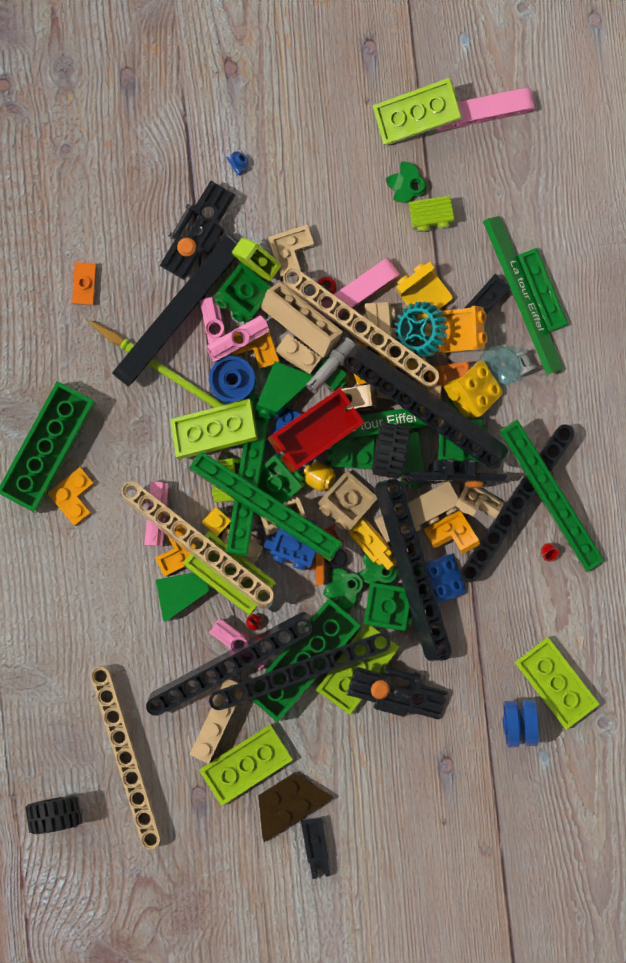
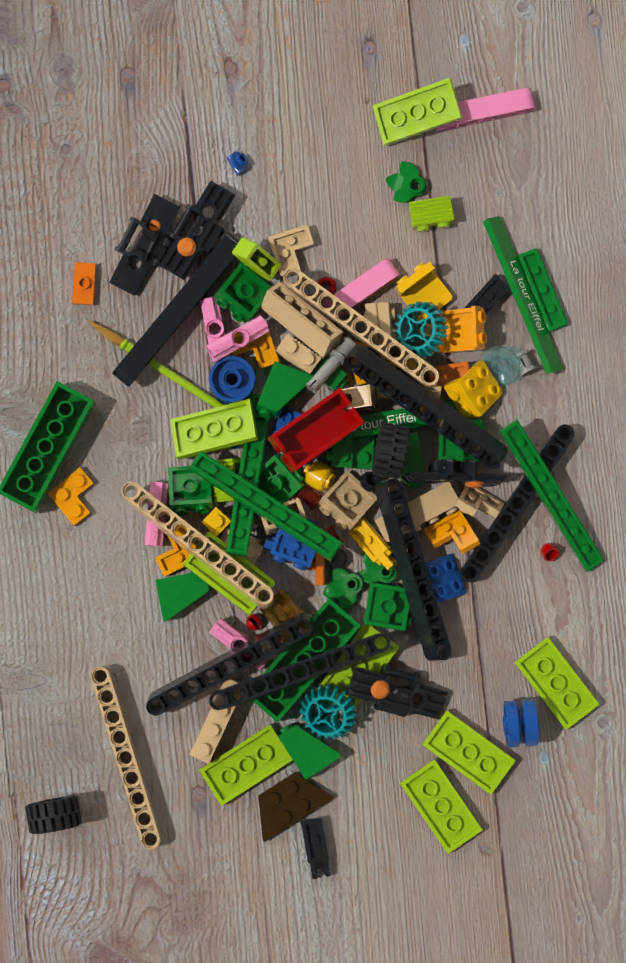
(151, 246): none -> black piece
(188, 492): none -> green plate
(281, 610): none -> pearl gold bracket
(307, 750): none -> green slope
(309, 497): none -> clear red bush
(329, 722): none -> teal gear
(369, 481): none -> black plate
(441, 806): none -> lime plate
(468, 752): none -> lime plate

